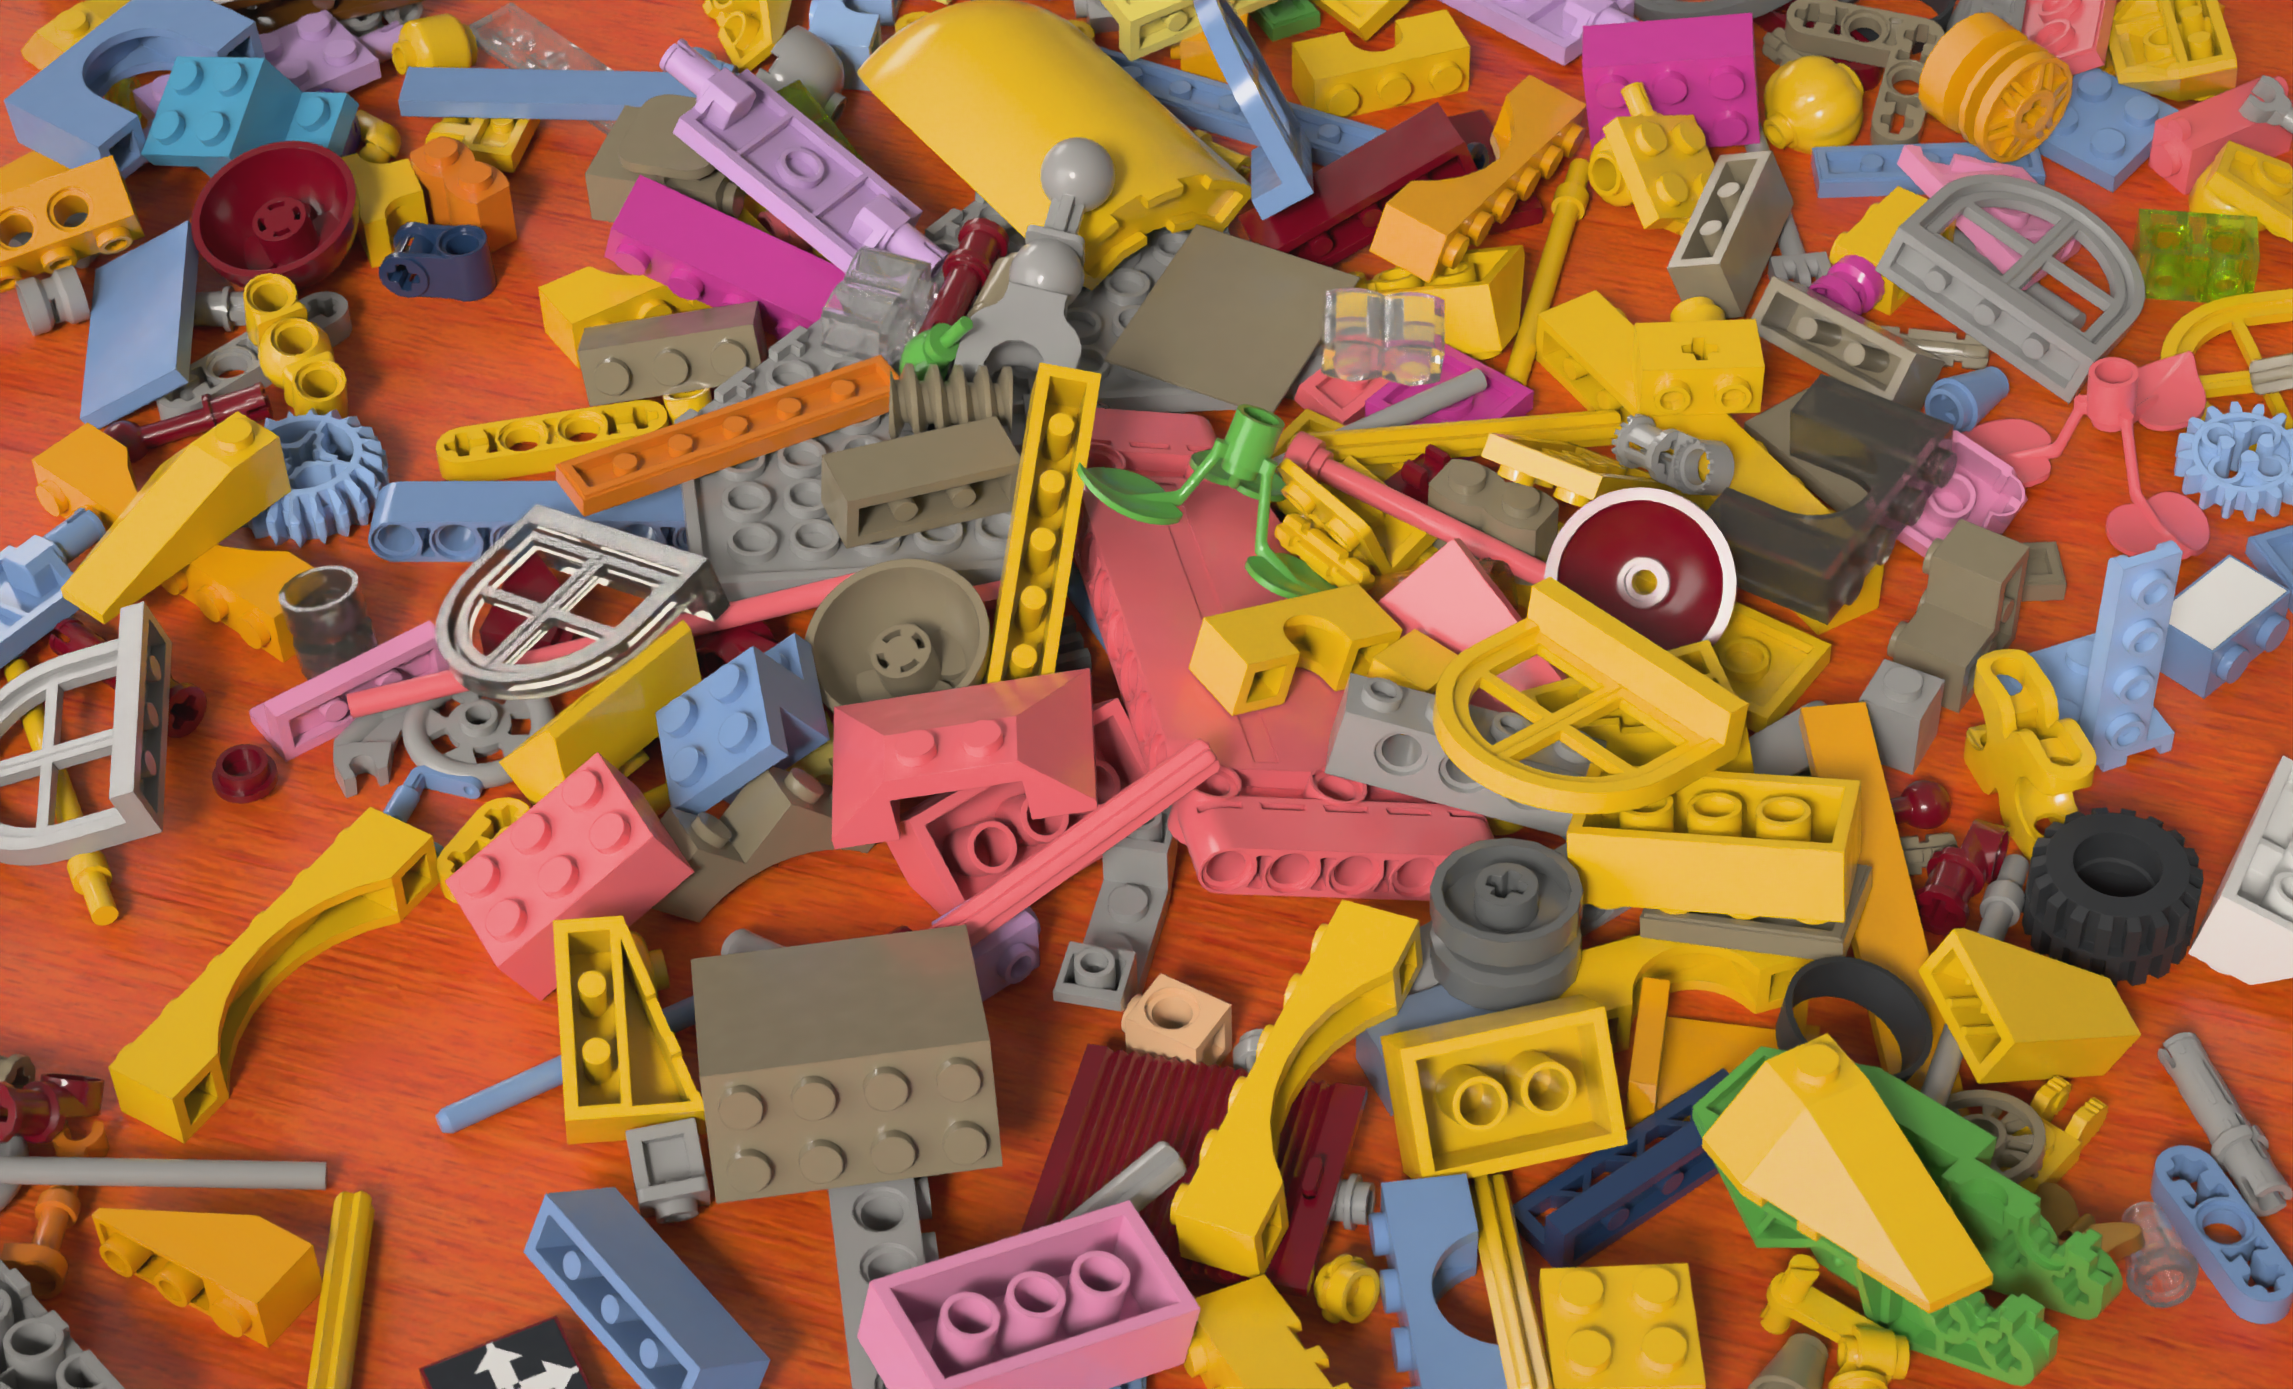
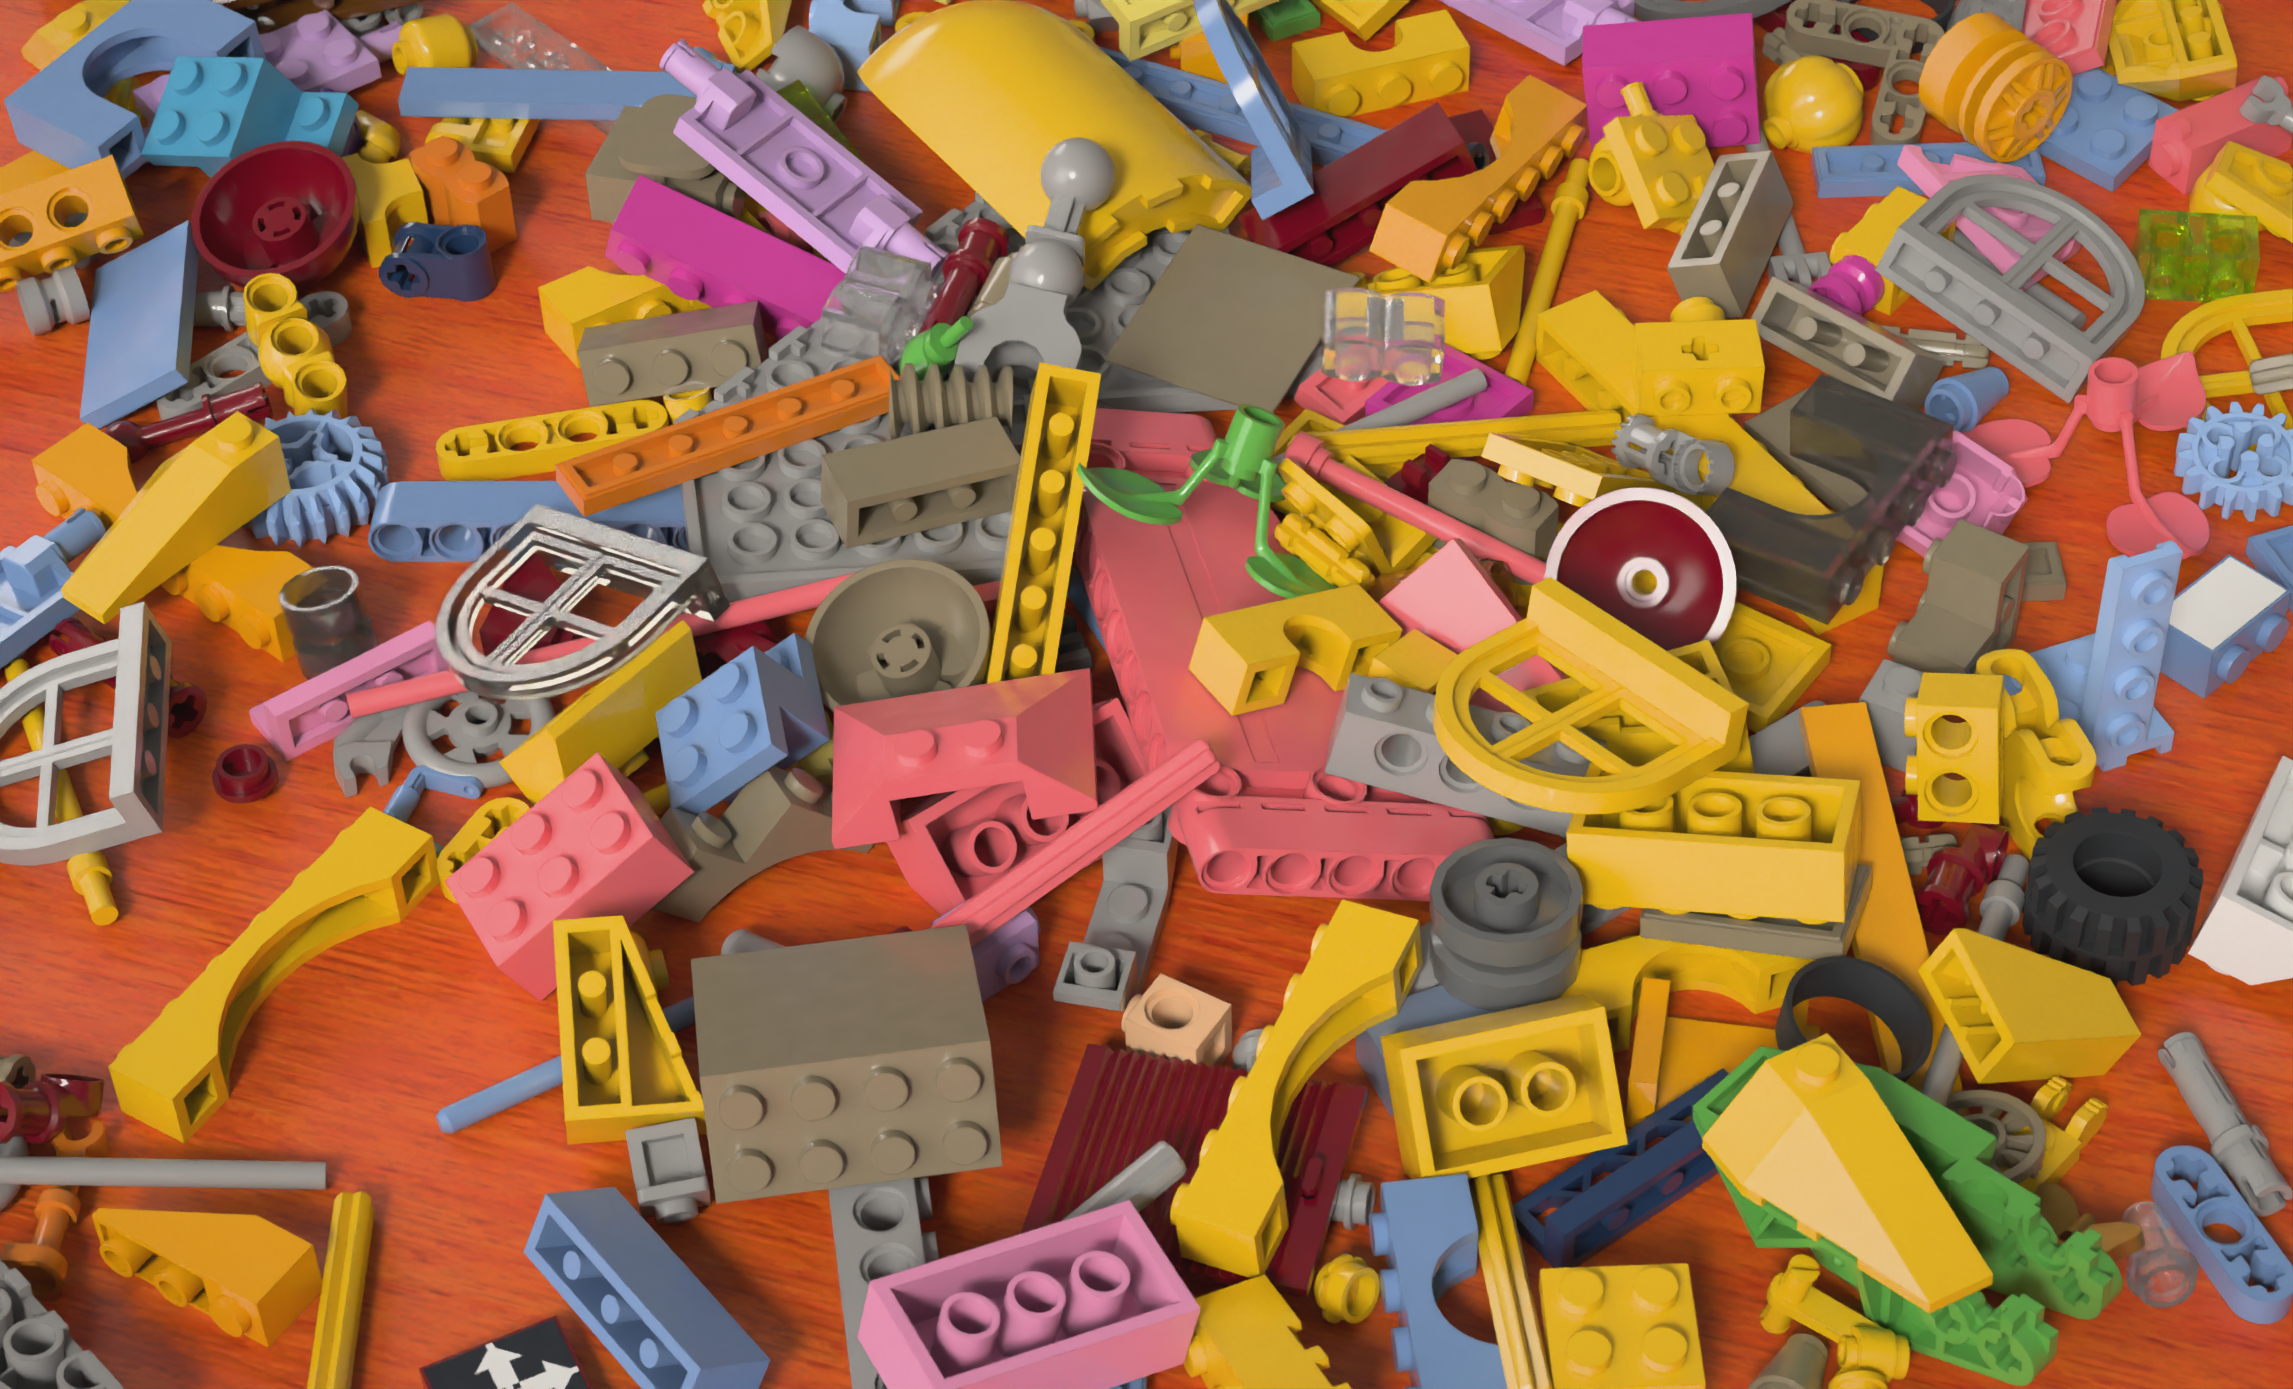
(1963, 748): none -> yellow brick

